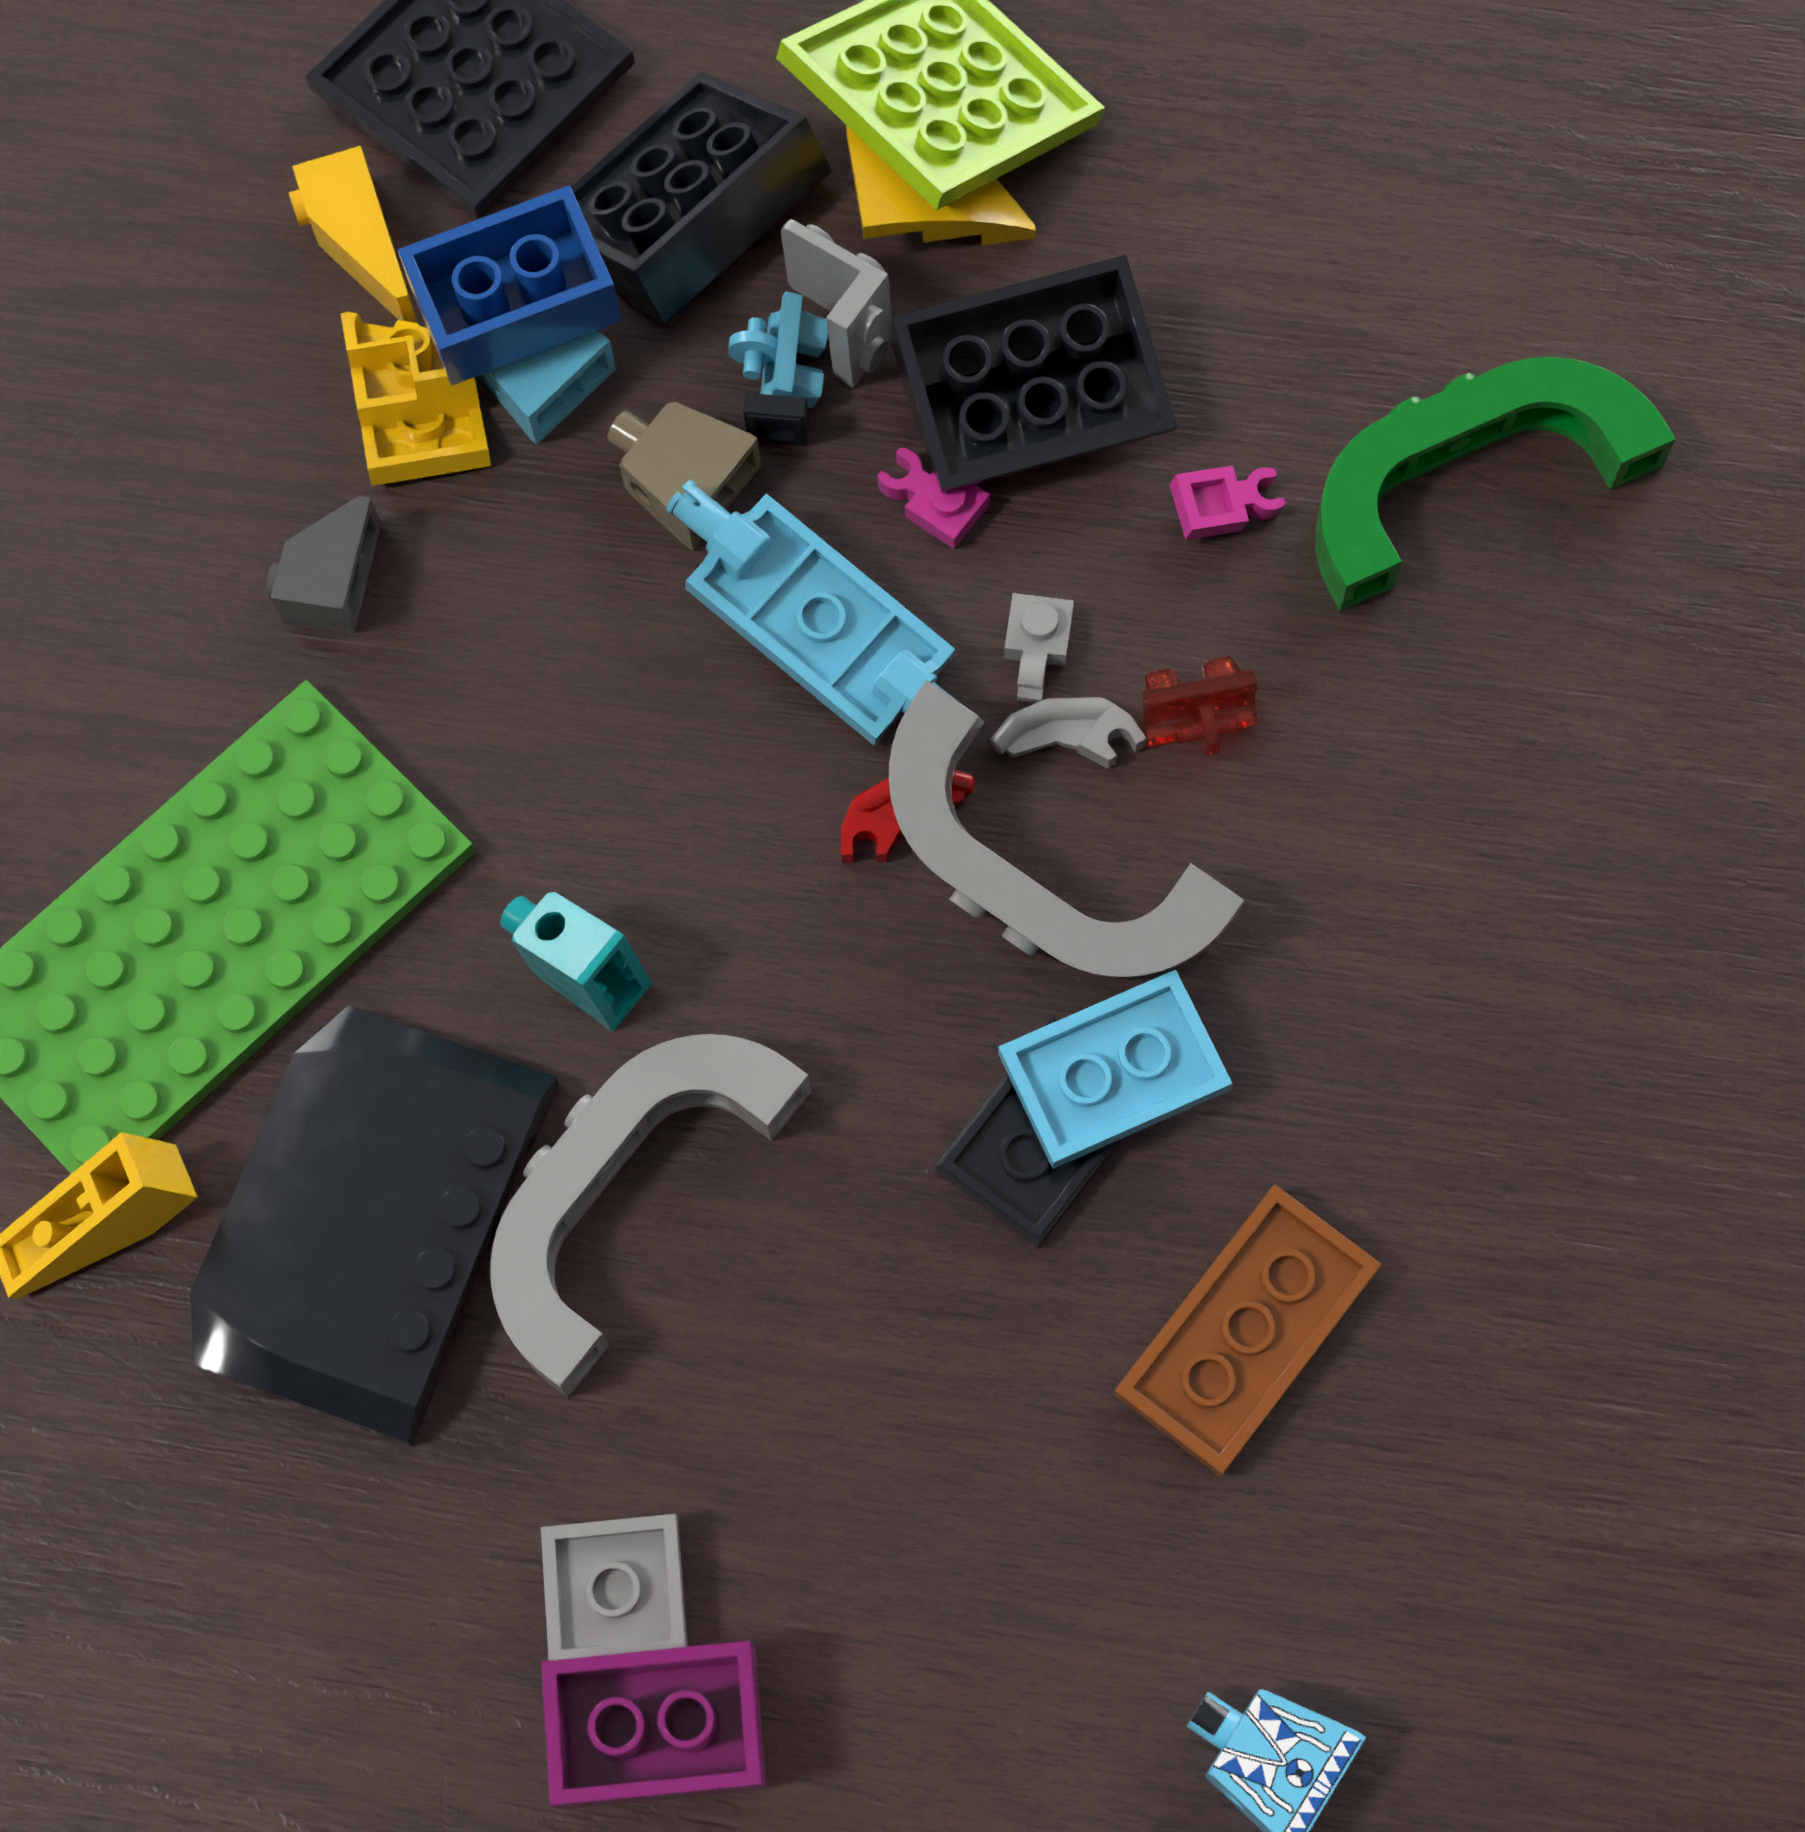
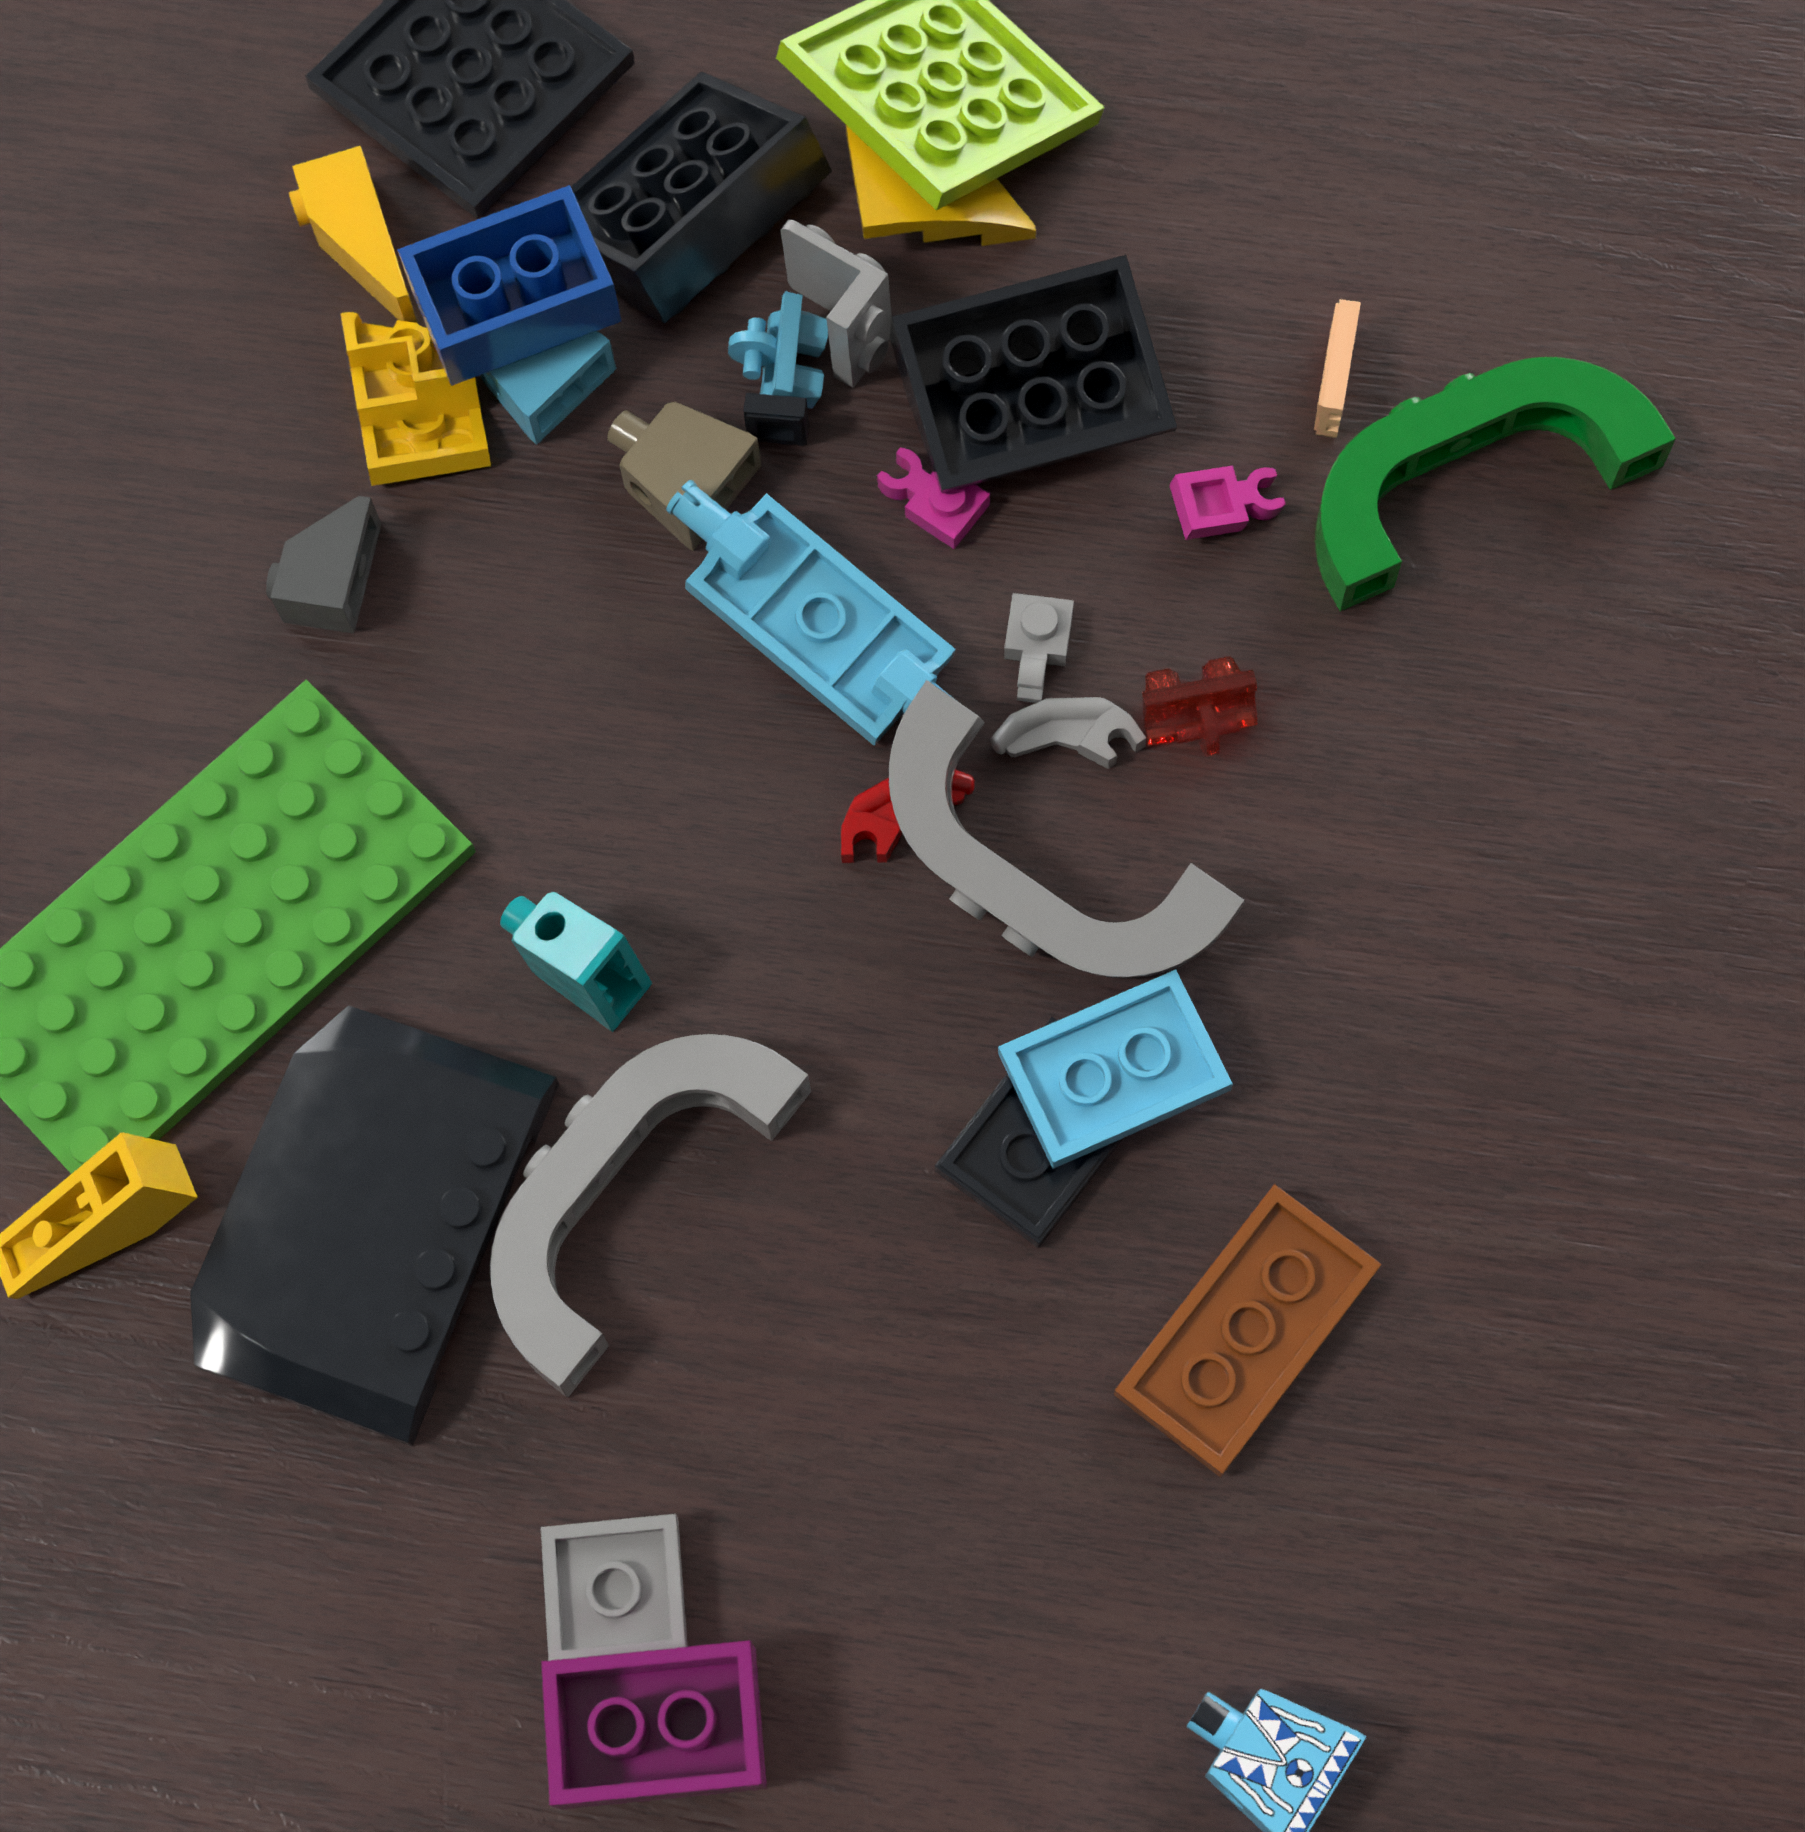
(1336, 368): none -> light nougat tile

